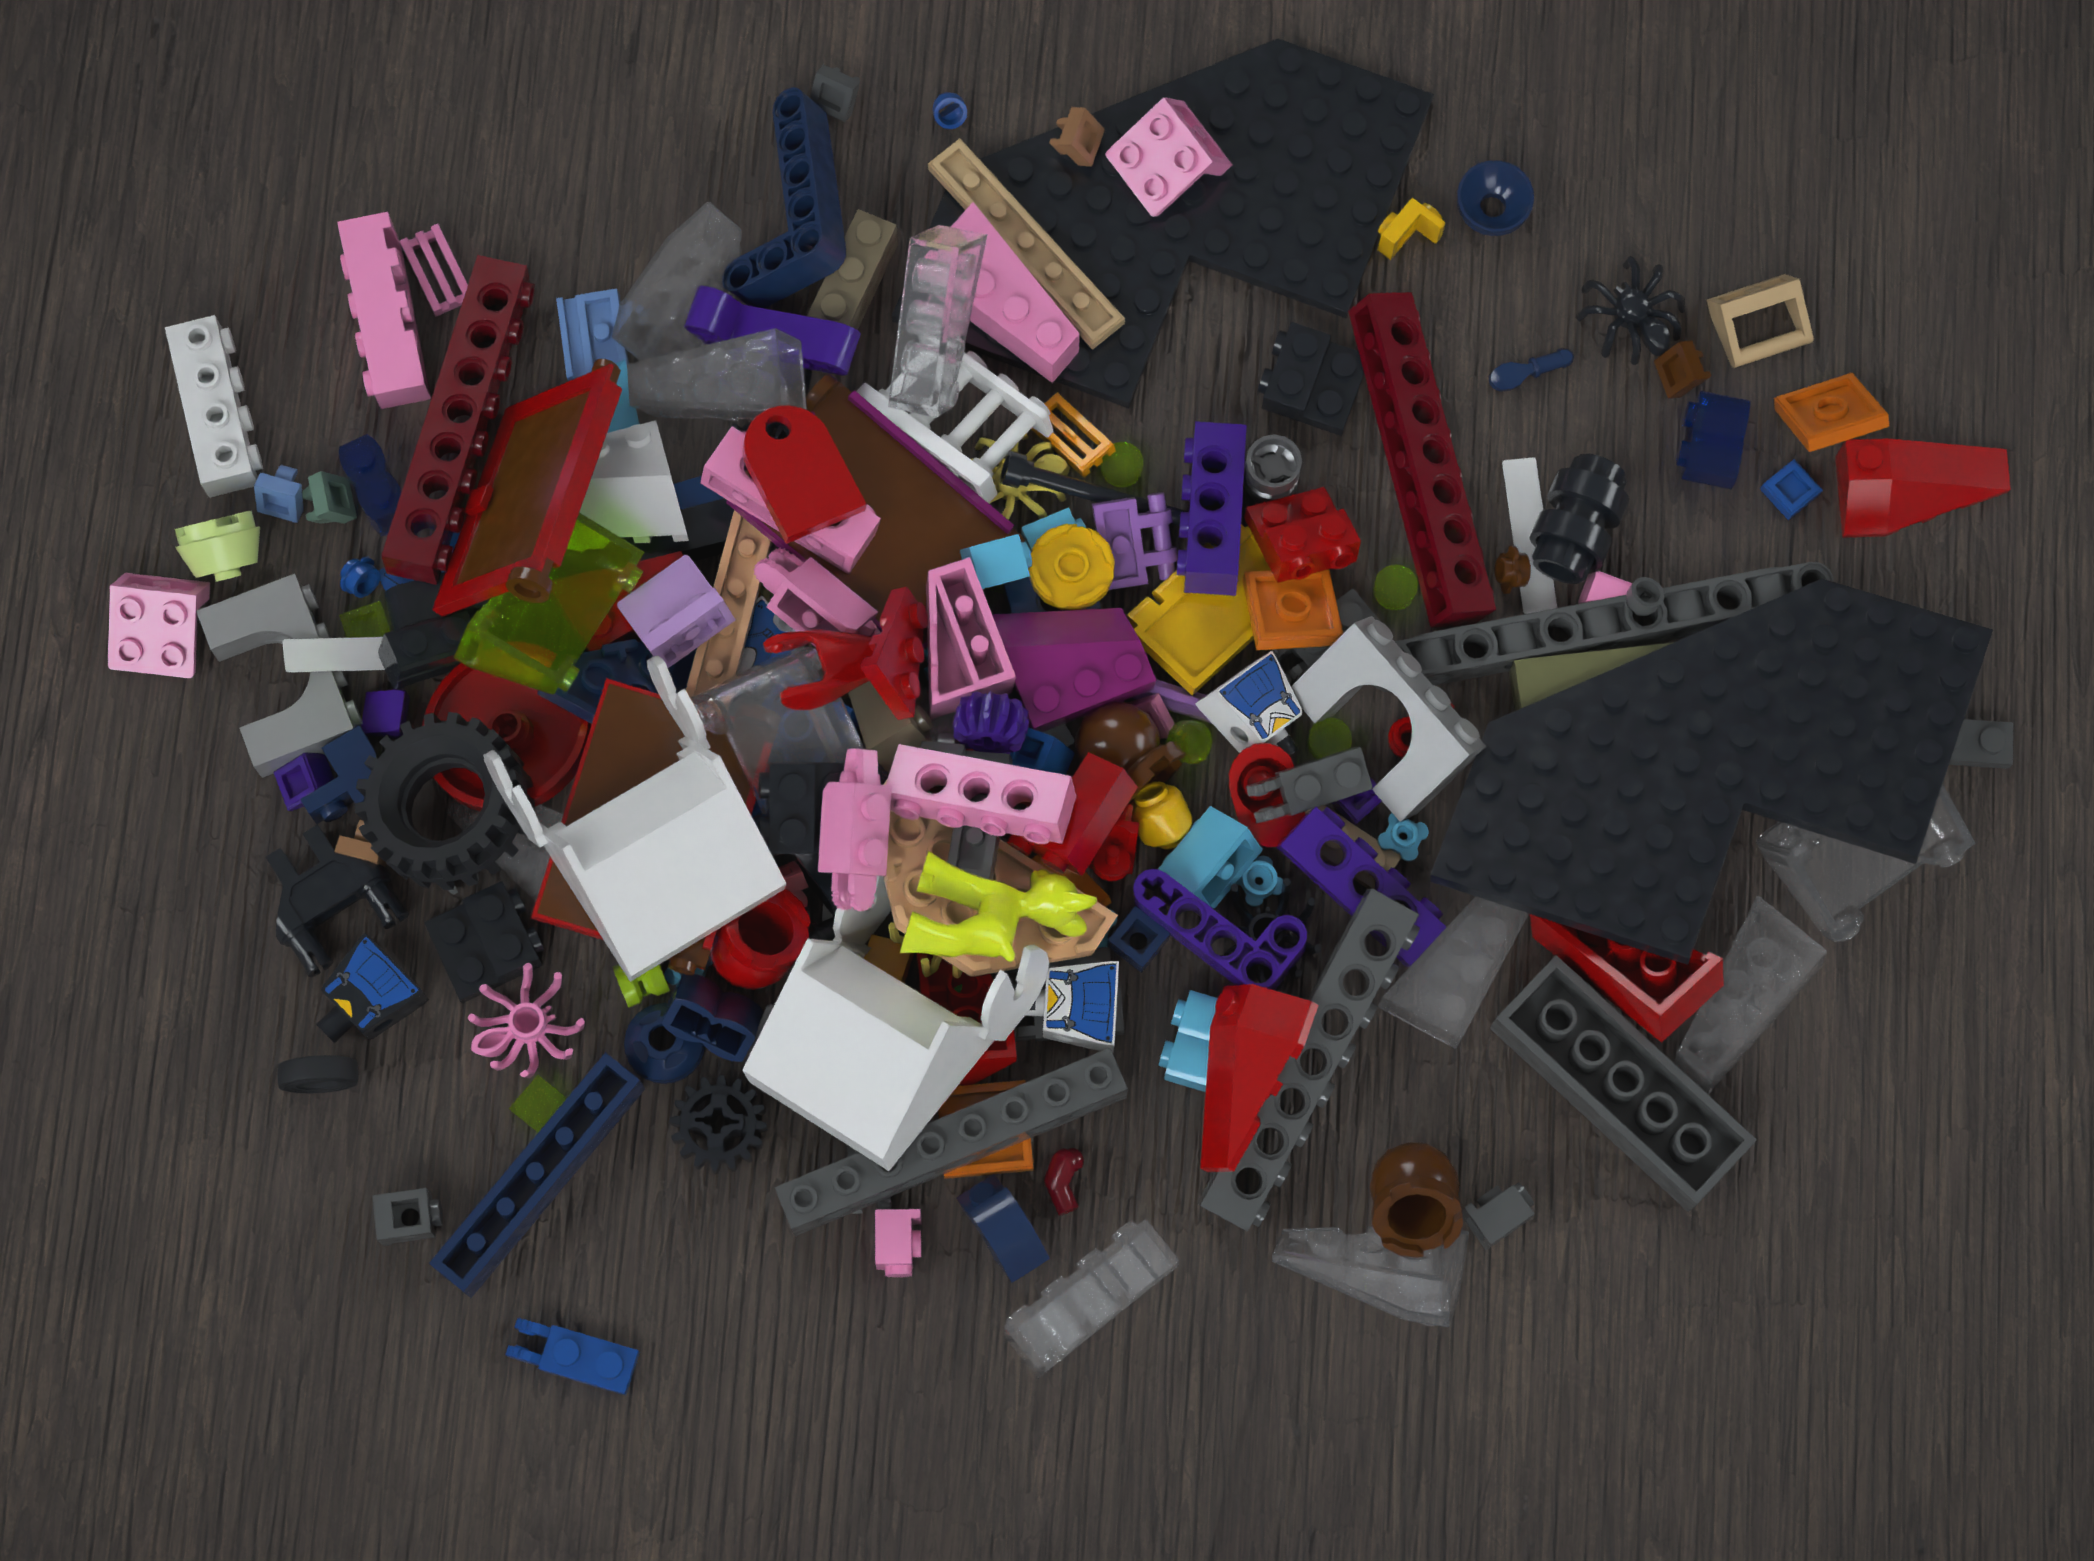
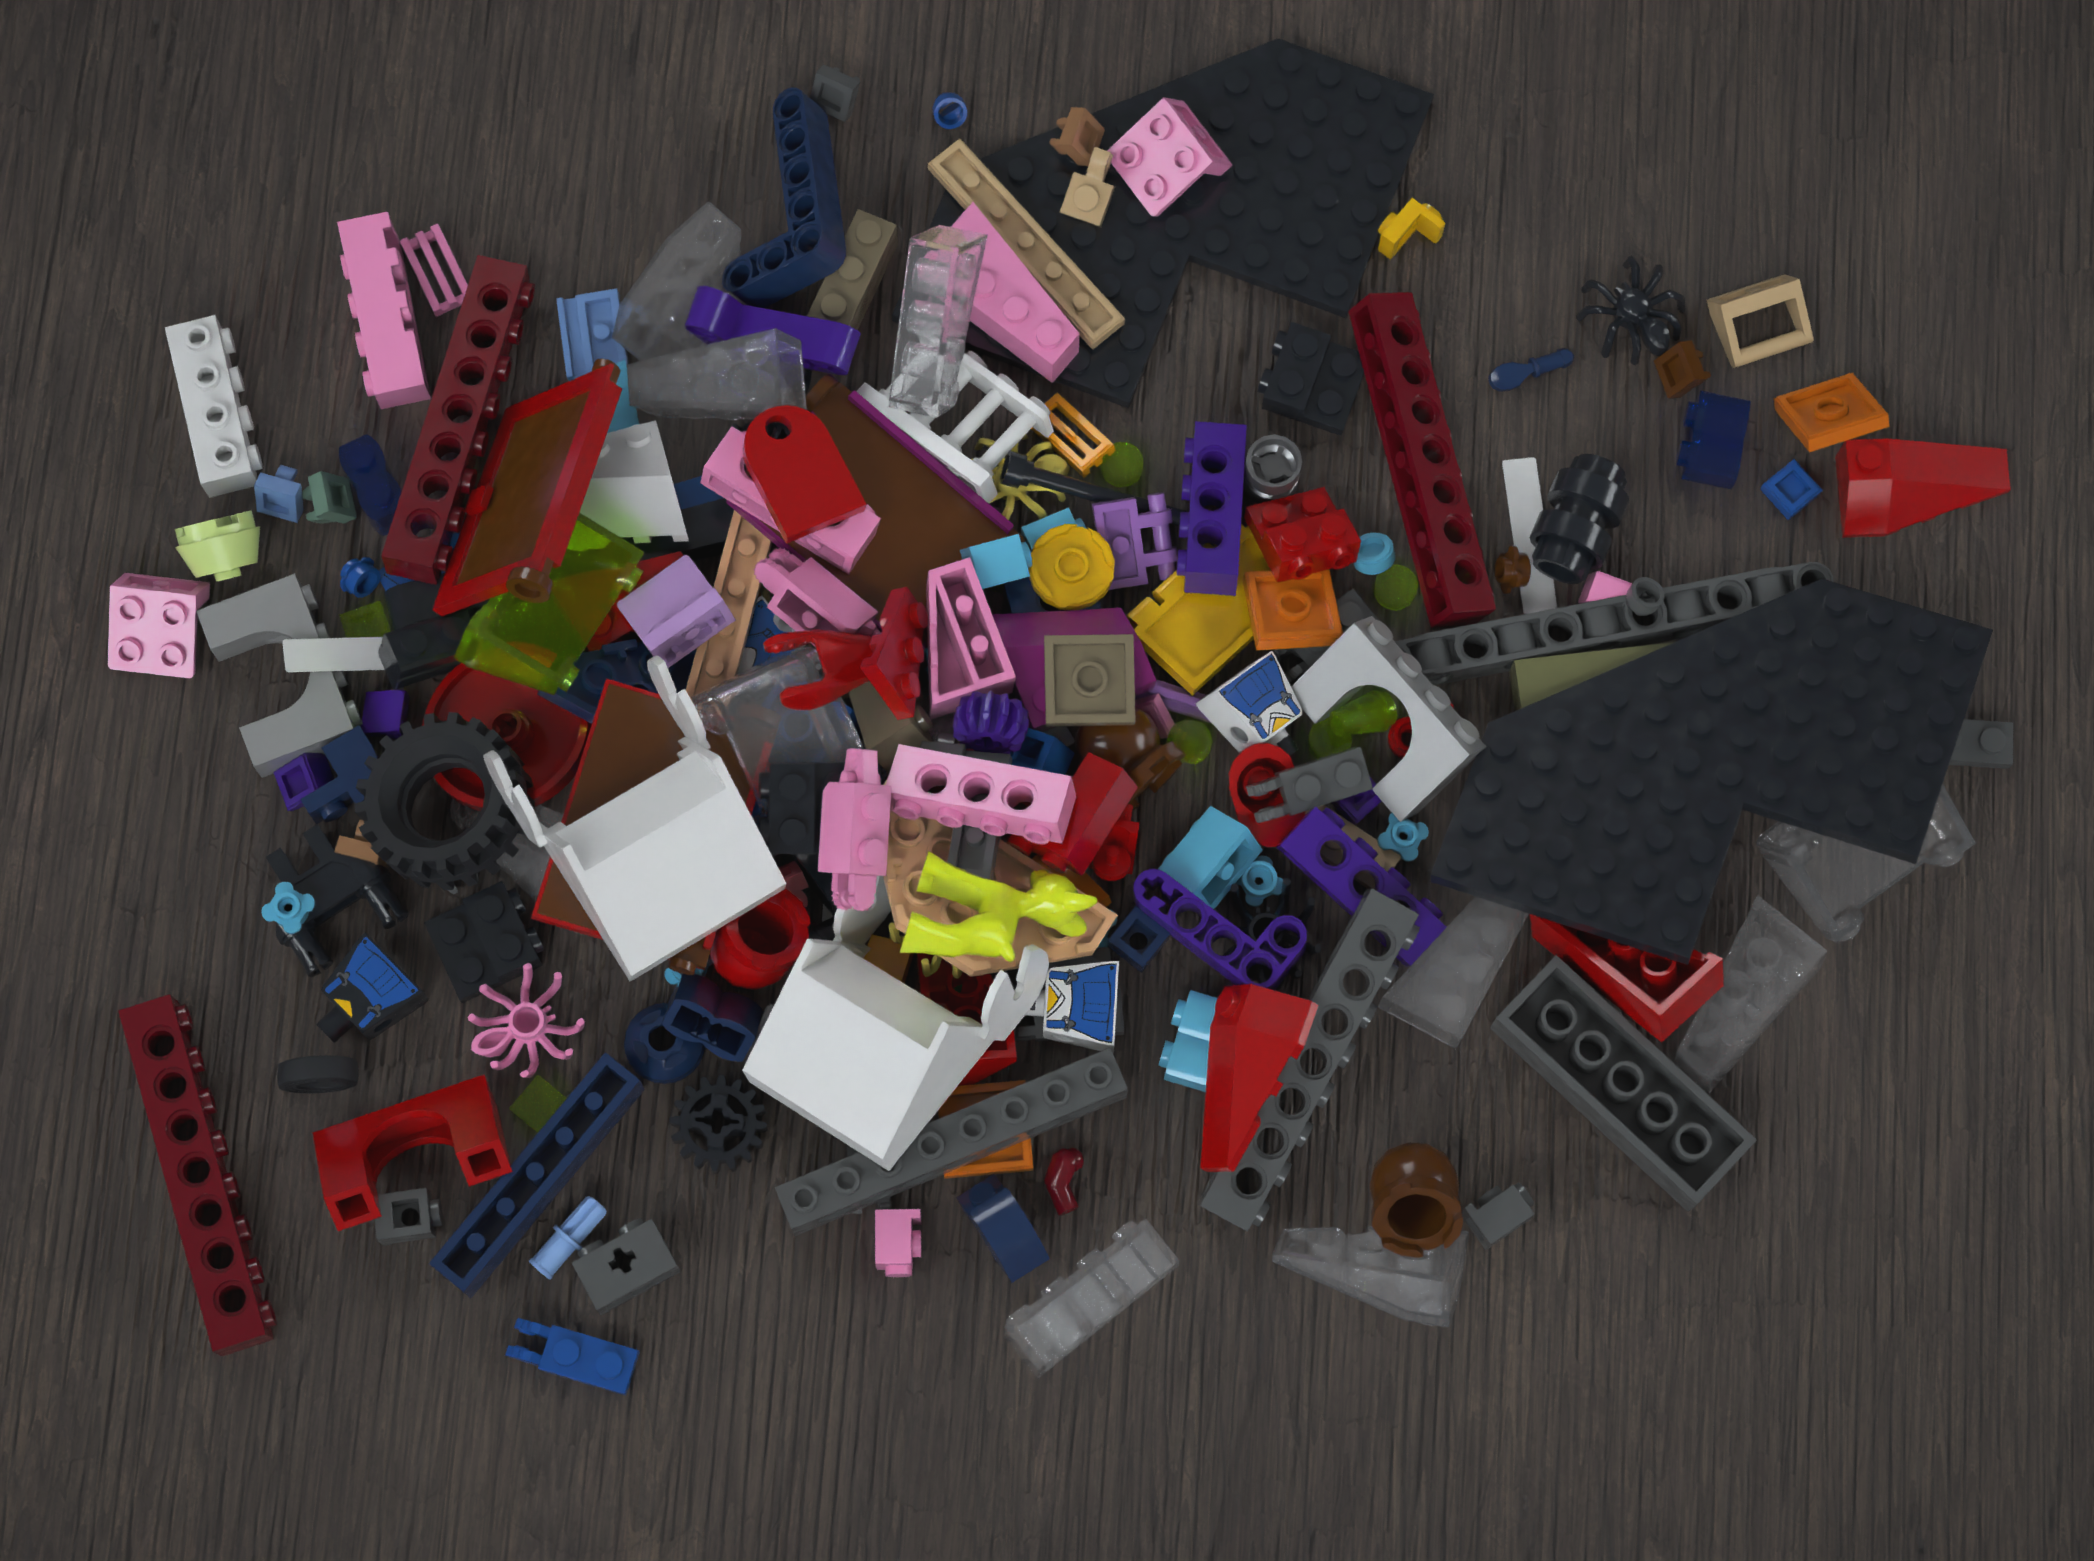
(143, 1029): none -> dark red brick
(291, 920): none -> medium azure plate
(358, 1149): none -> red arch
(568, 1237): none -> light blue axle
(613, 1287): none -> dark grey brick
(648, 983): lime wheel -> none
(1089, 195): none -> tan plate
(1089, 680): none -> dark tan plate
(1161, 815): yellow head -> none
(1366, 714): none -> clear neon green cone
(1375, 554): none -> medium azure tile
(1499, 181): dark blue piece -> none

